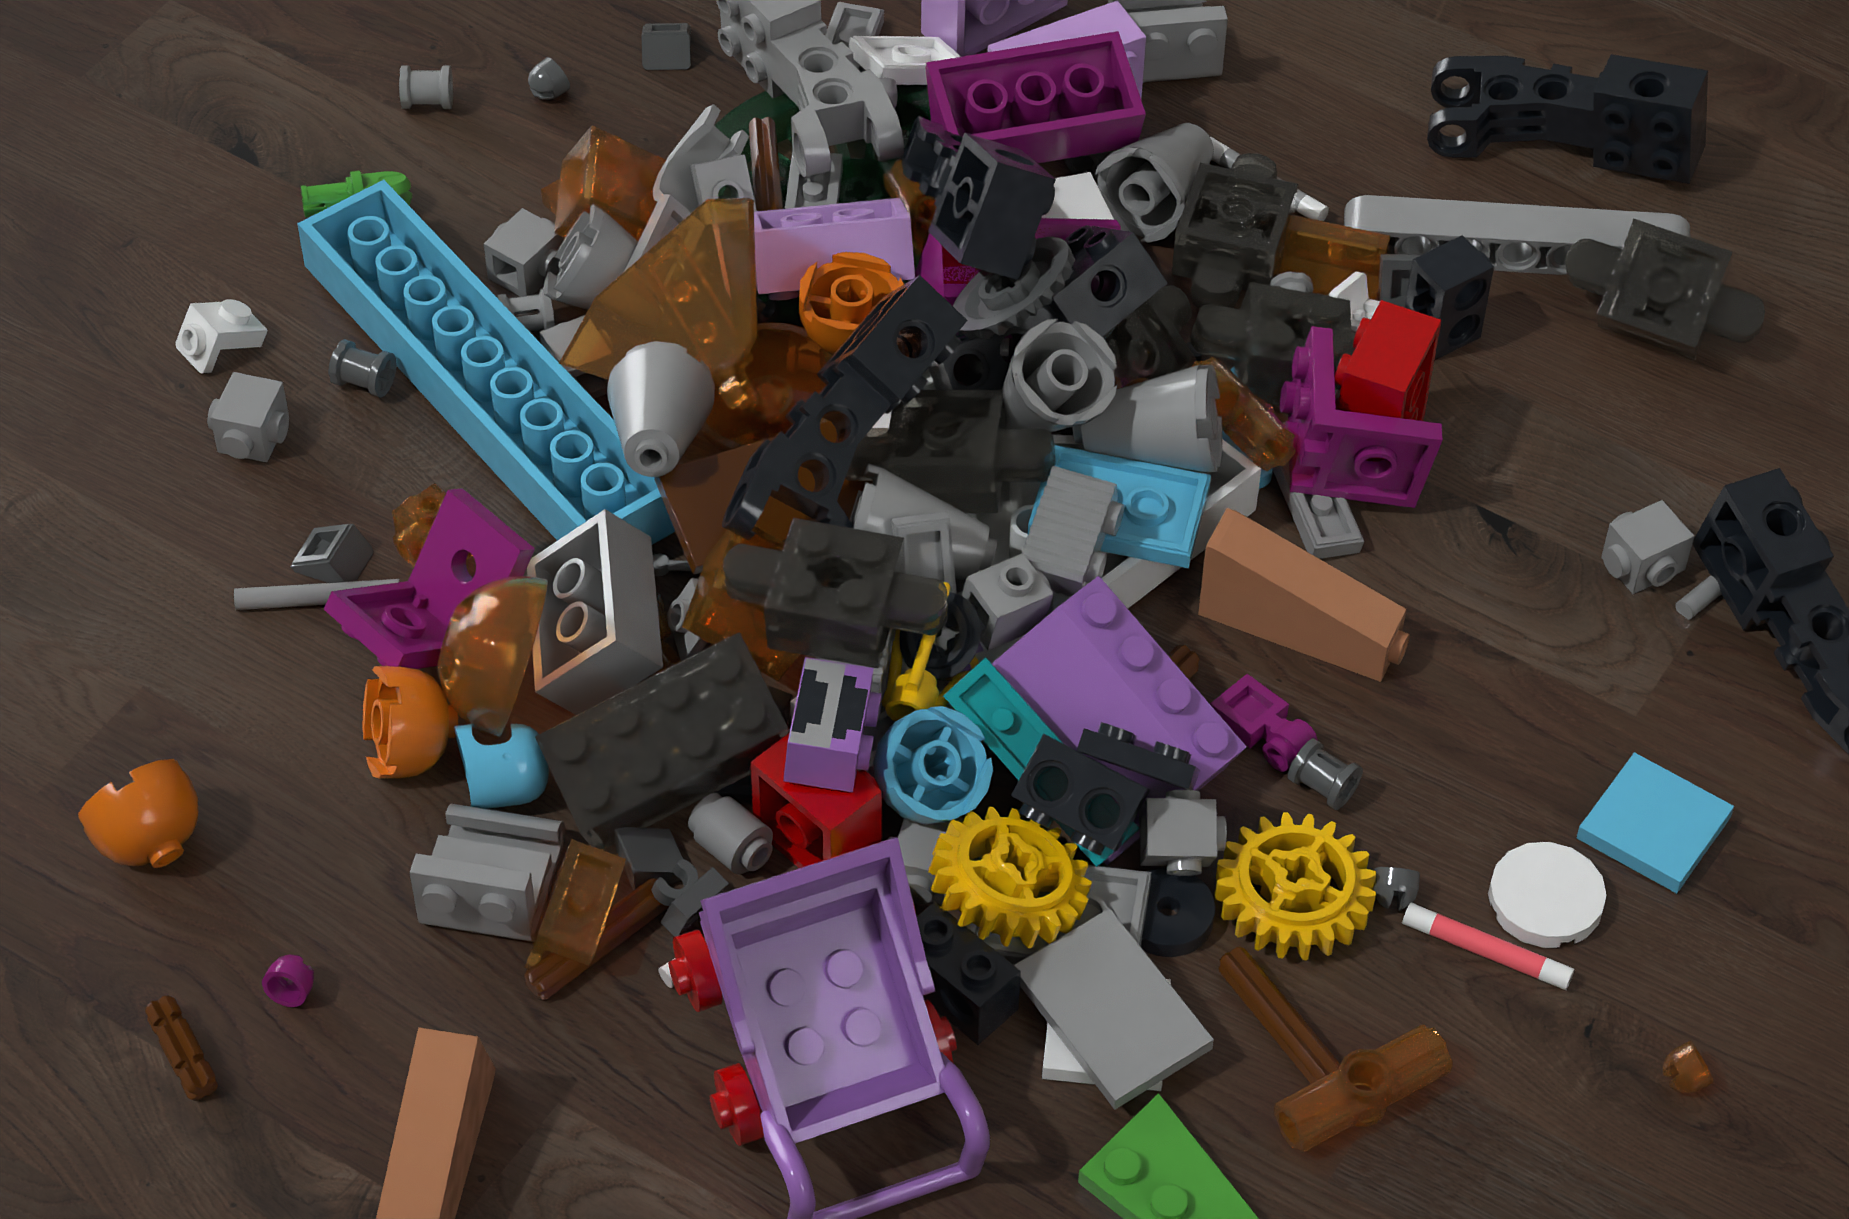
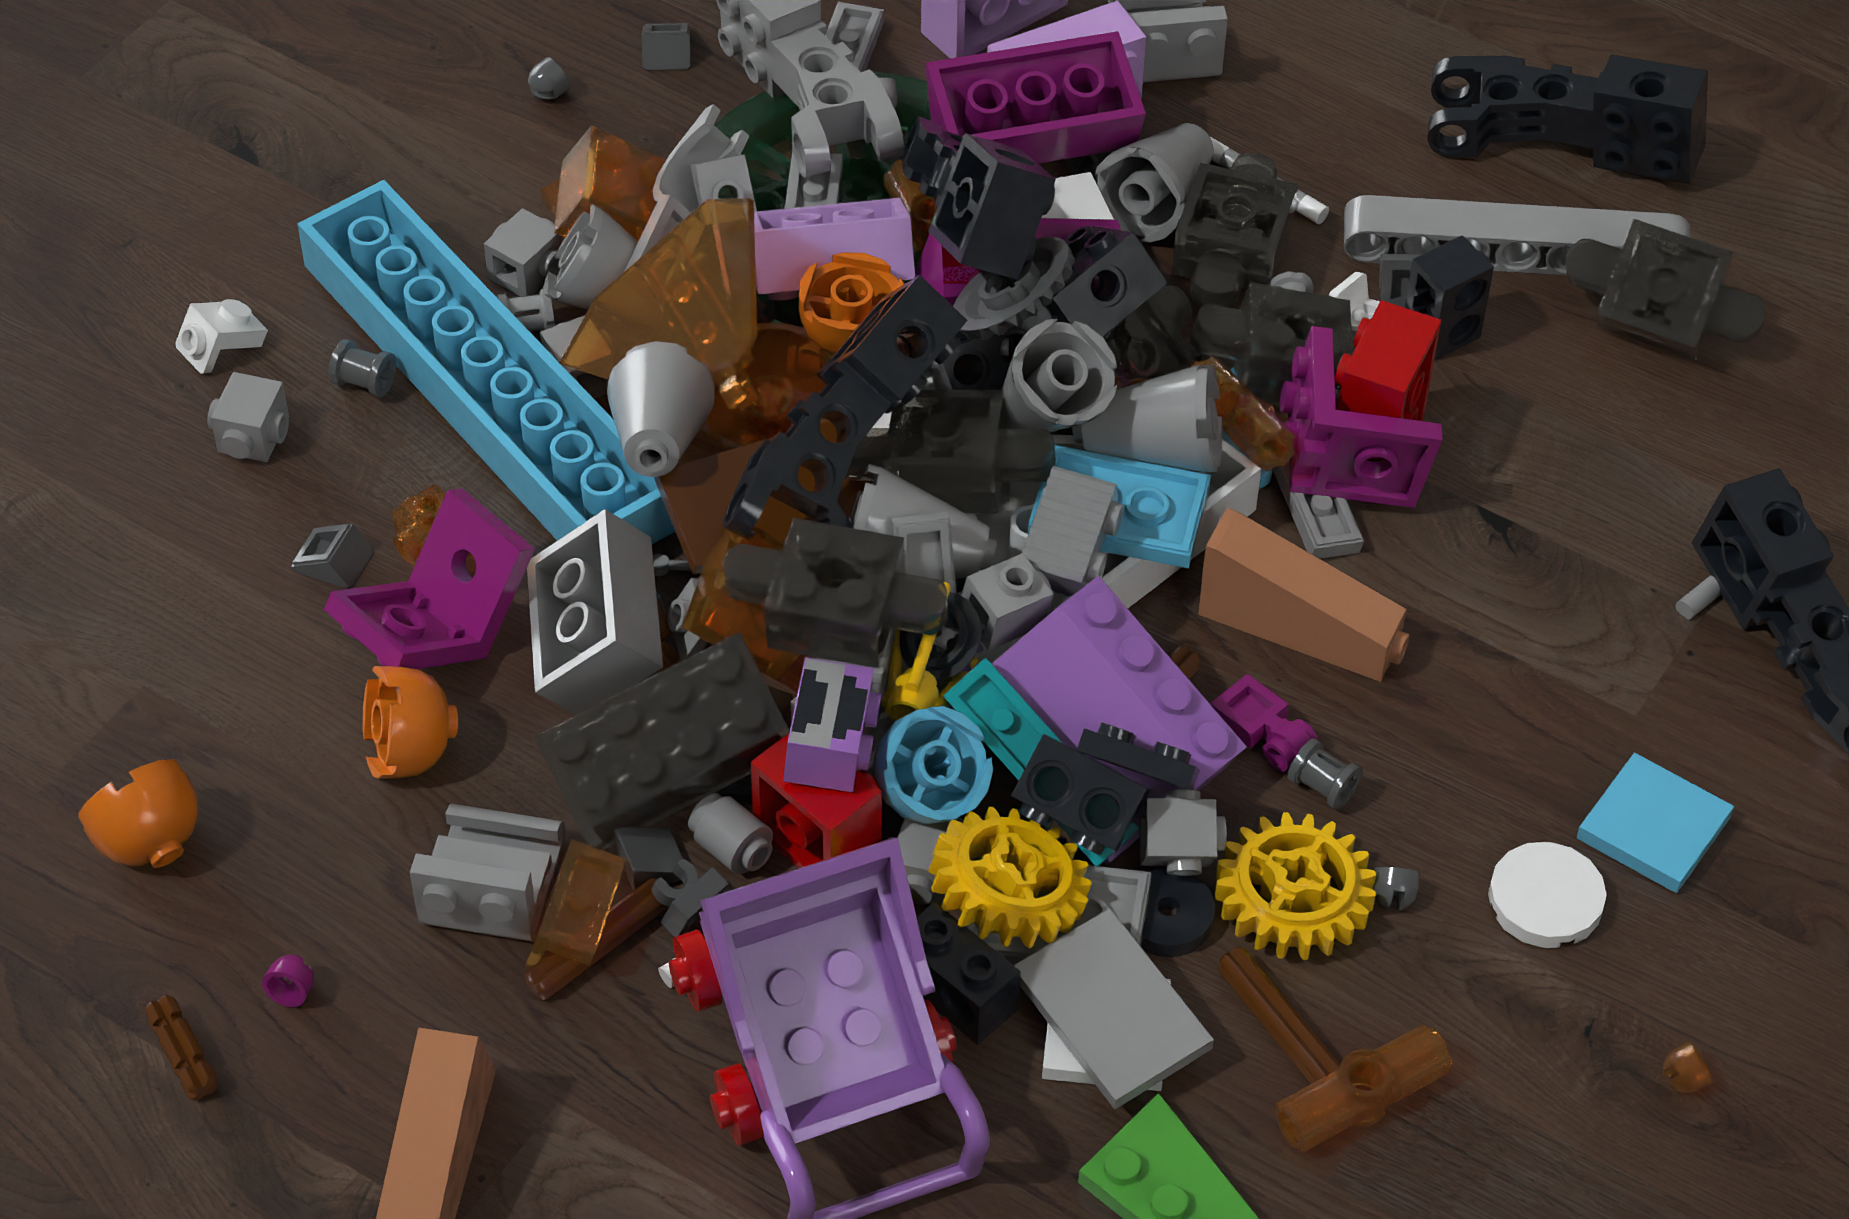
(294, 594): light grey bar -> none
(321, 197): bright green arm -> none
(426, 87): light grey bush -> none
(490, 650): clear orange piece -> none
(503, 772): medium azure helmet -> none
(765, 164): reddish brown axle -> none
(899, 56): white tile -> none
(1332, 253): clear orange panel -> none
(1488, 946): coral bar -> none
(1647, 547): light grey brick -> none

